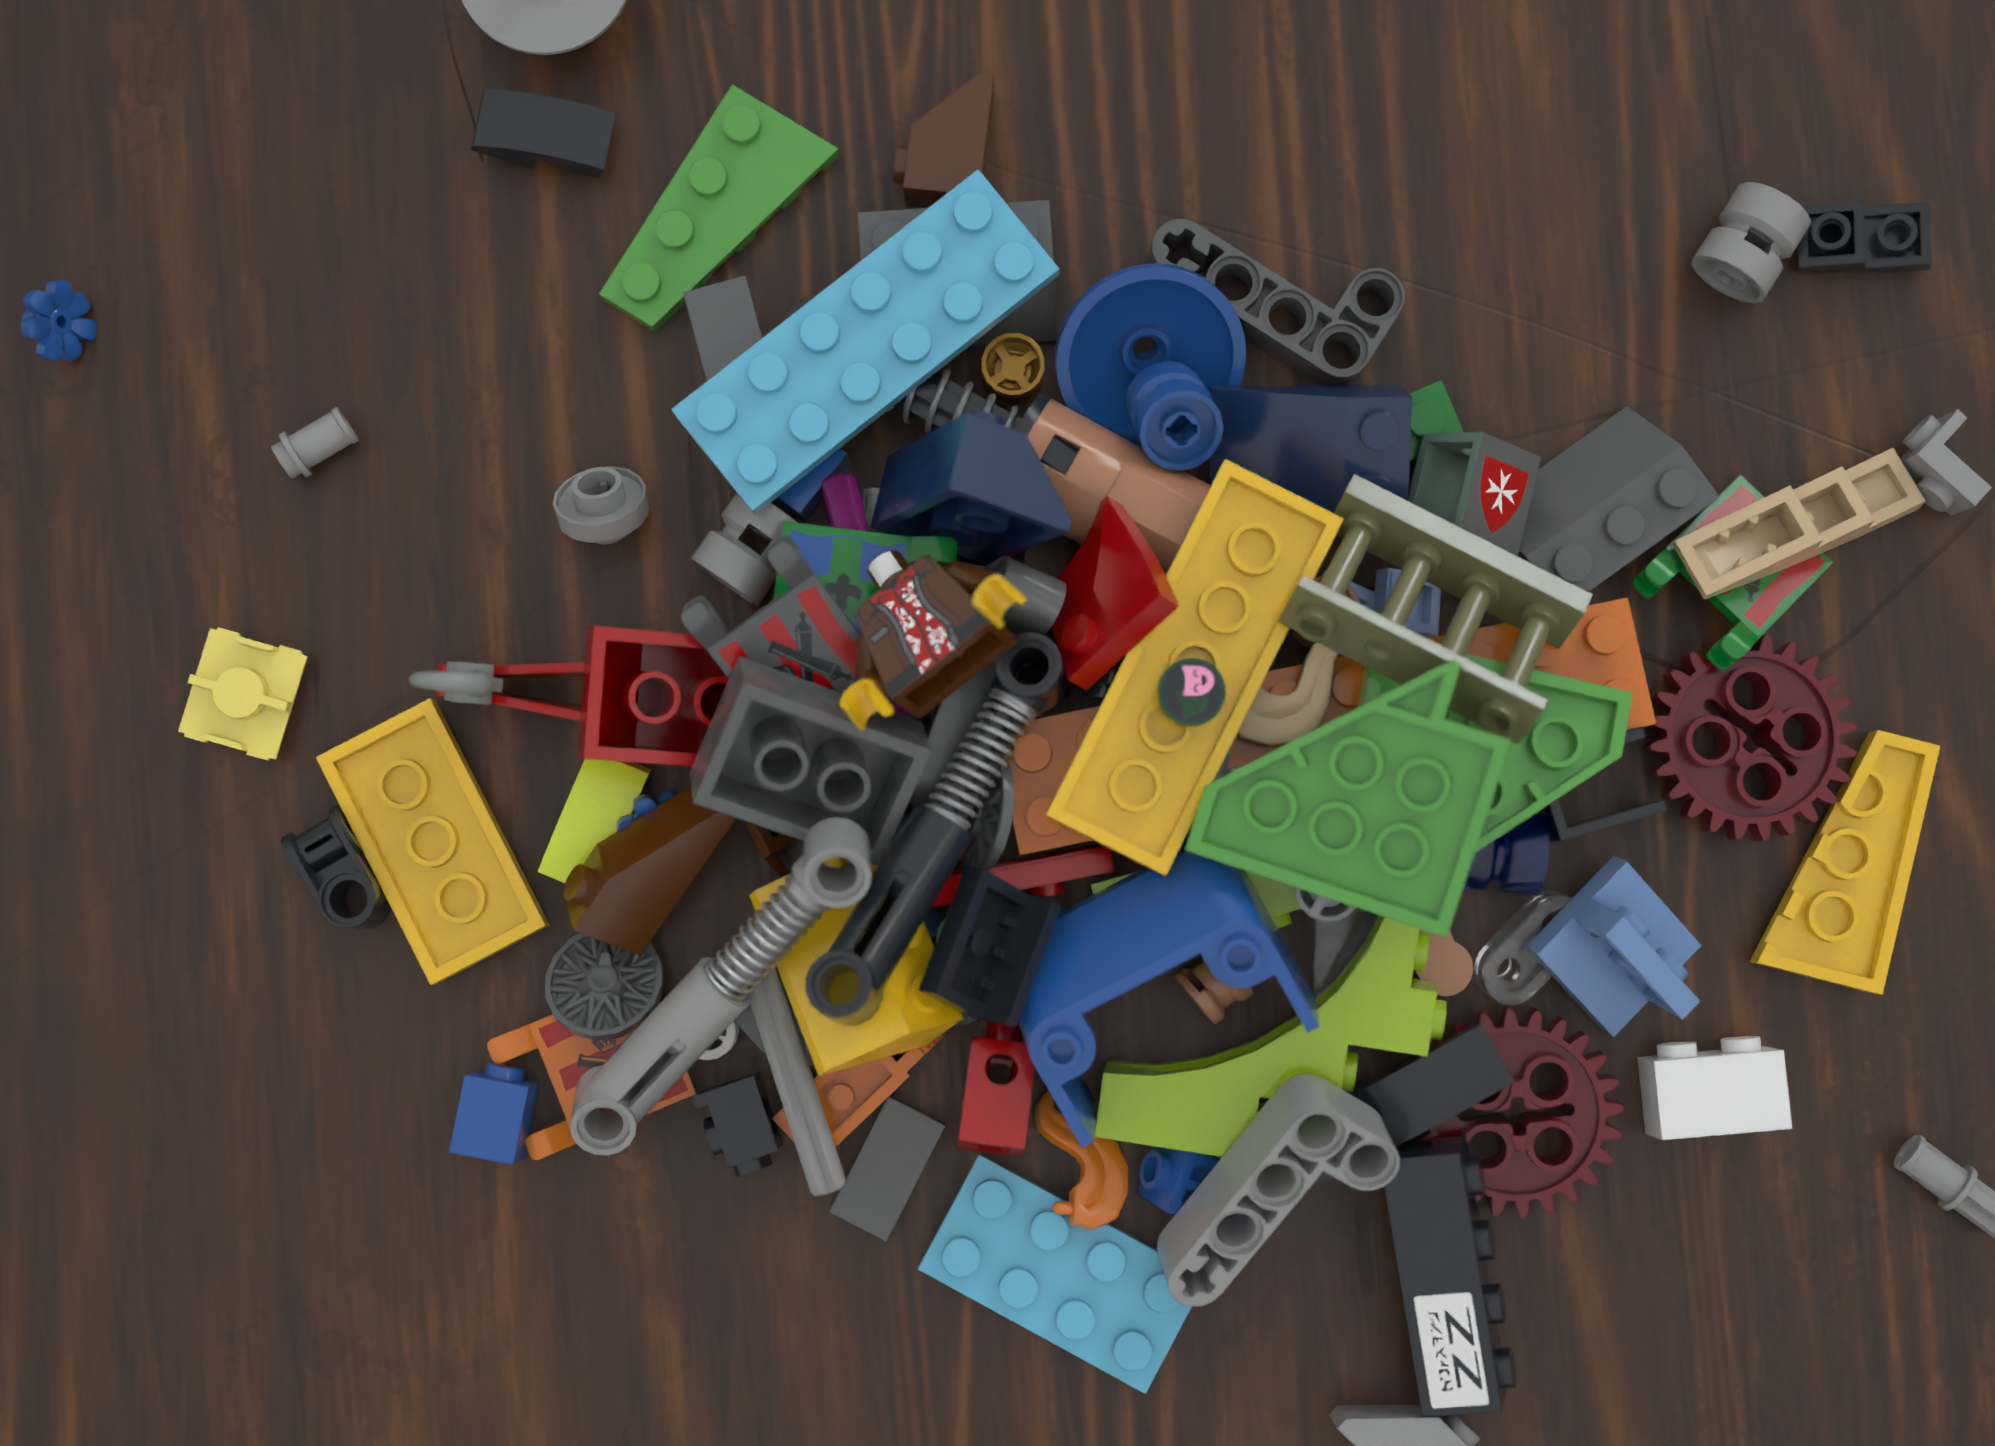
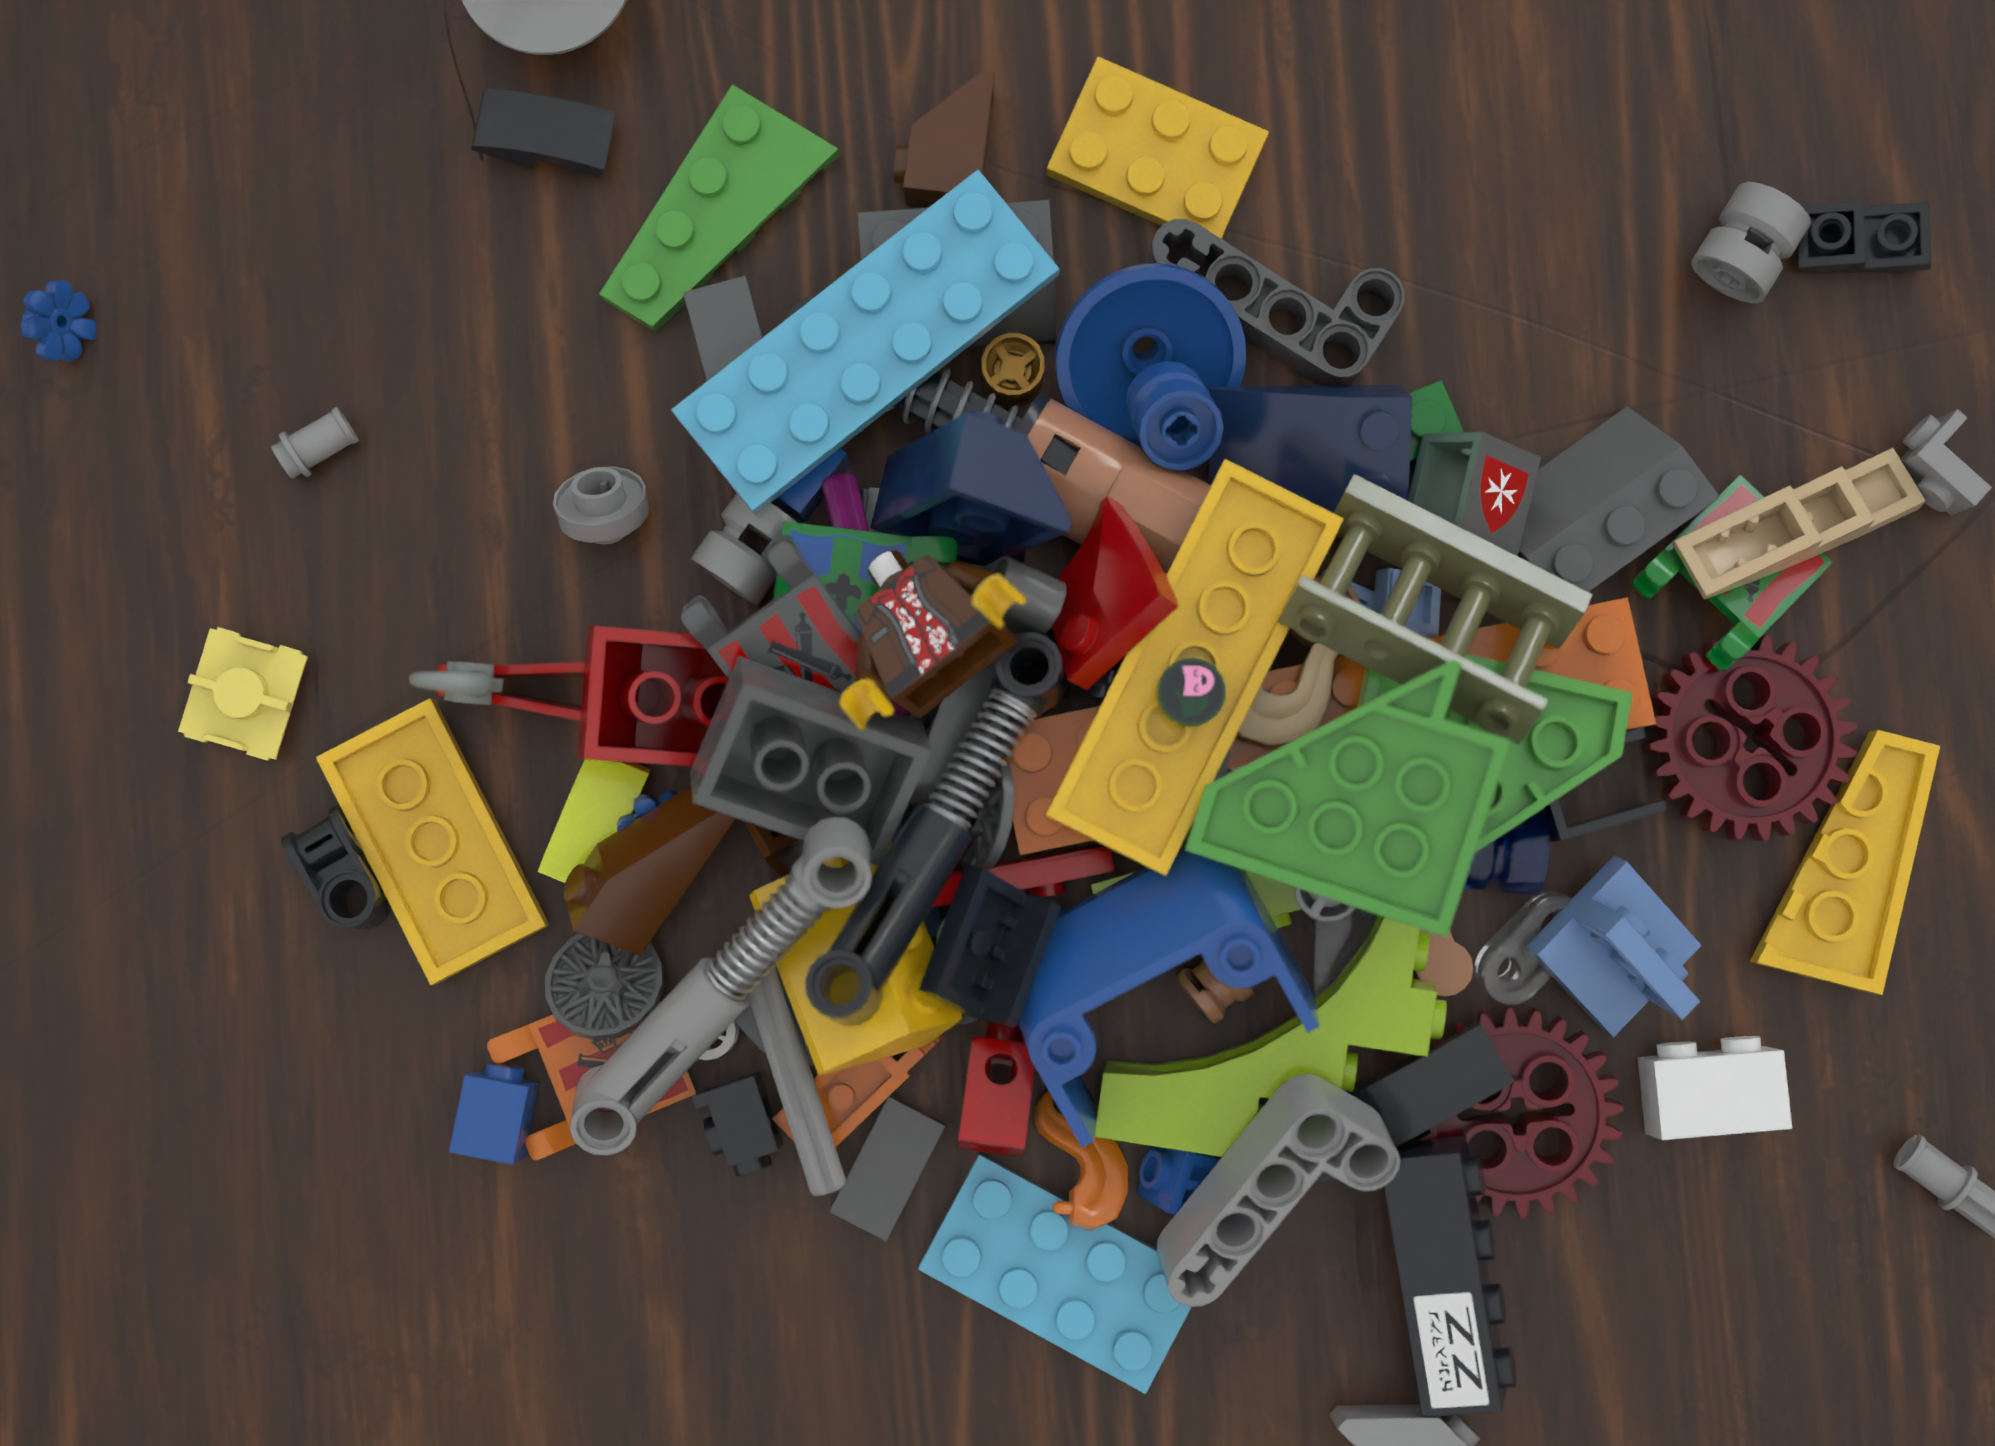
(1155, 150): none -> yellow plate

